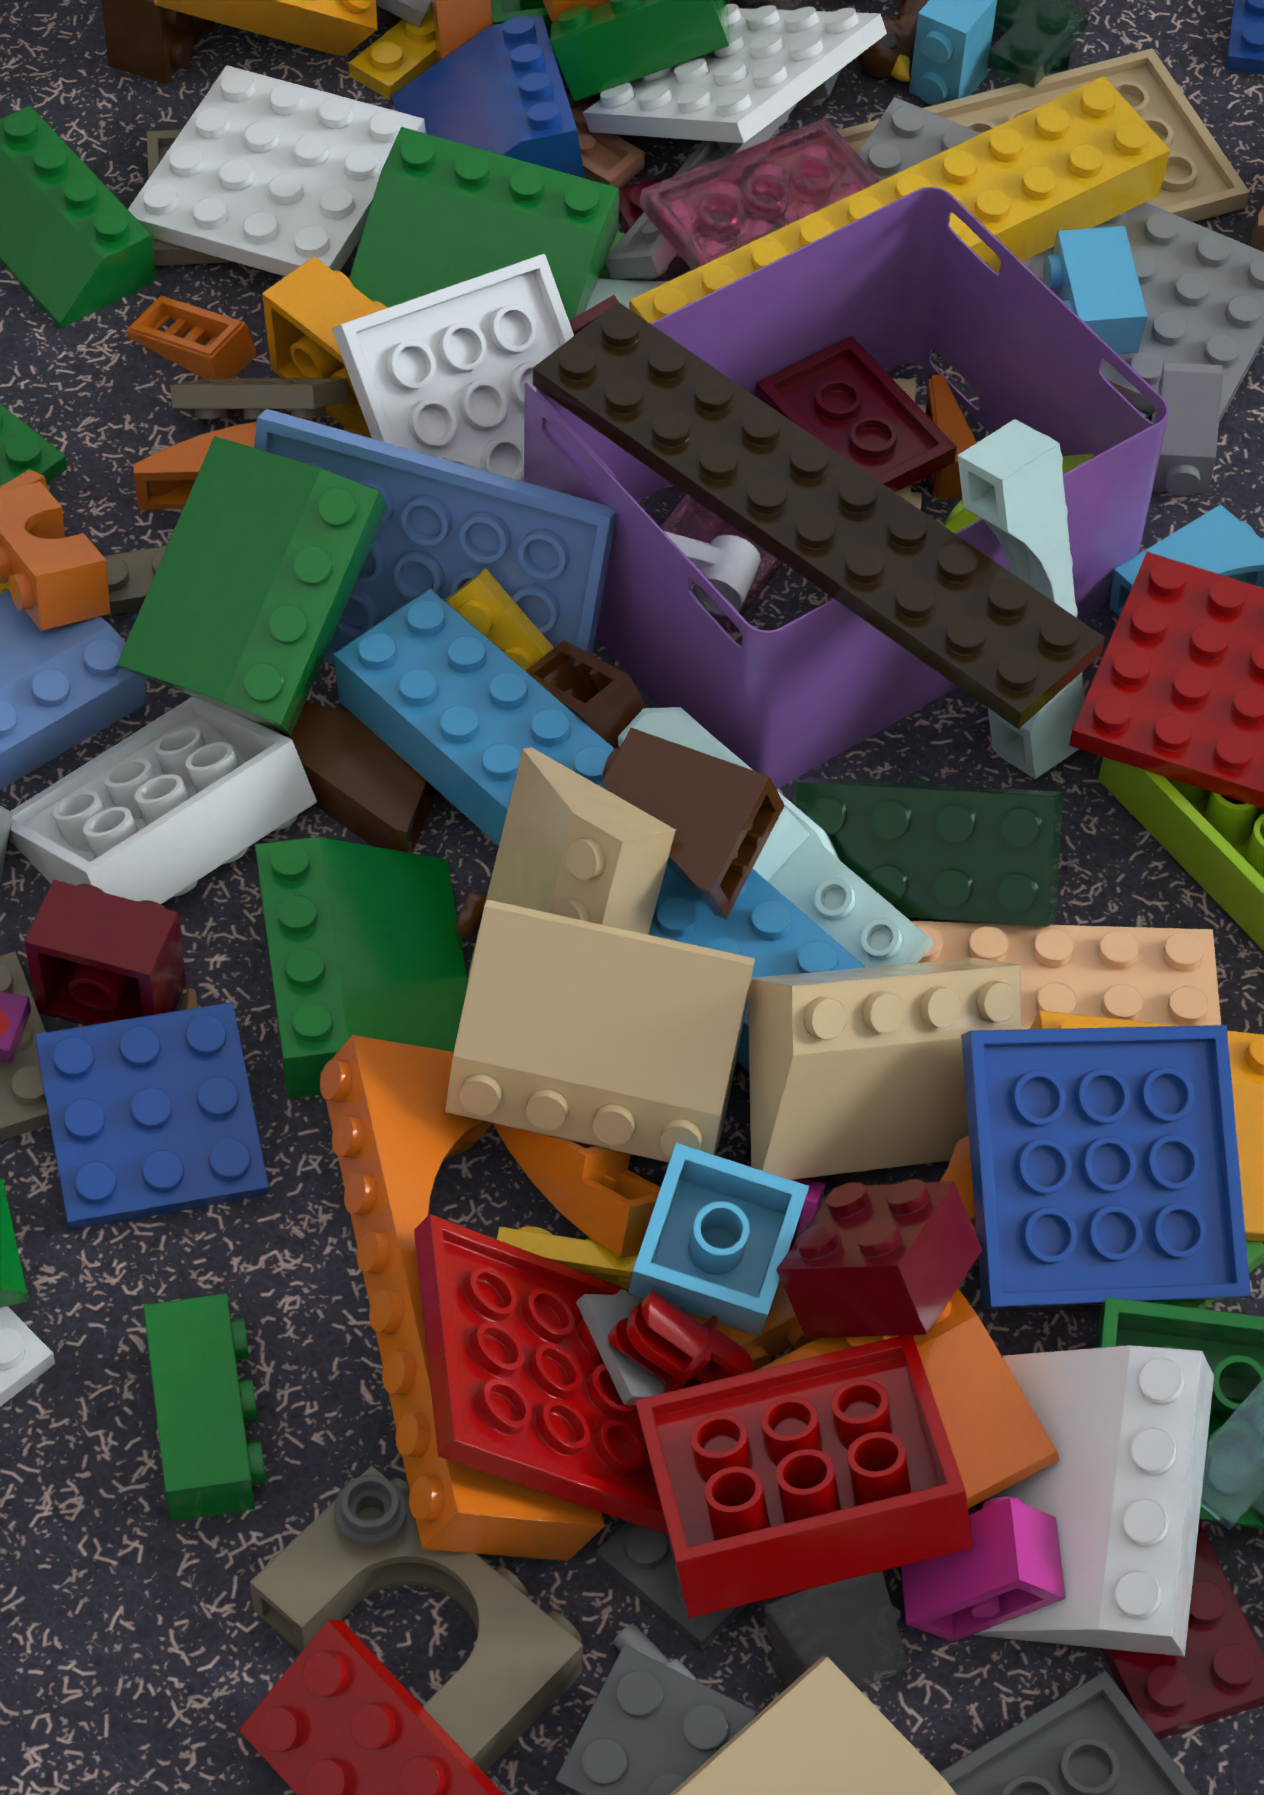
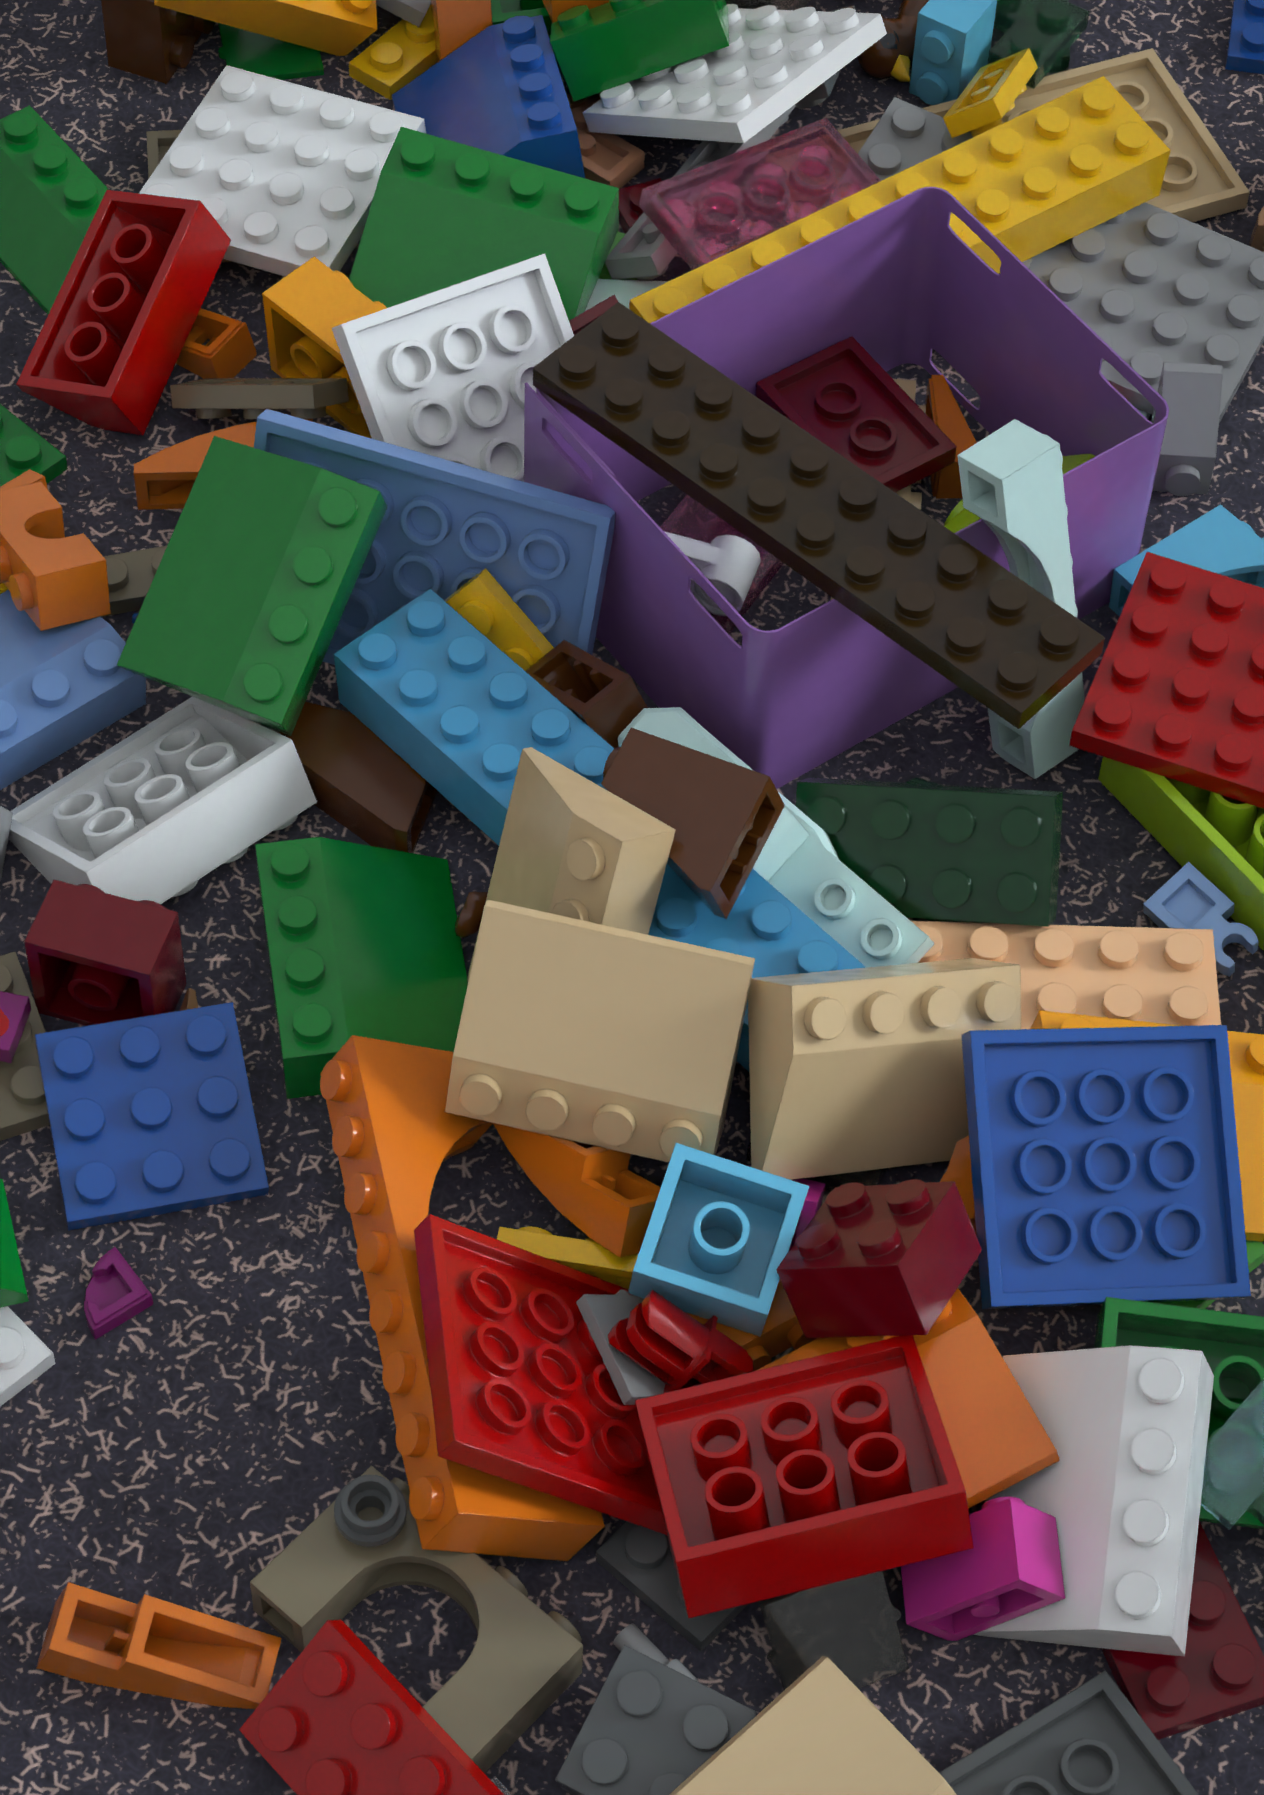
(113, 1294): none -> magenta tile
(125, 310): none -> red slope
(157, 1649): none -> orange slope
(203, 1407): green brick -> none
(267, 55): none -> green piece
(990, 94): none -> yellow plate
(1099, 283): medium azure brick -> none
(1196, 903): none -> light blue plate

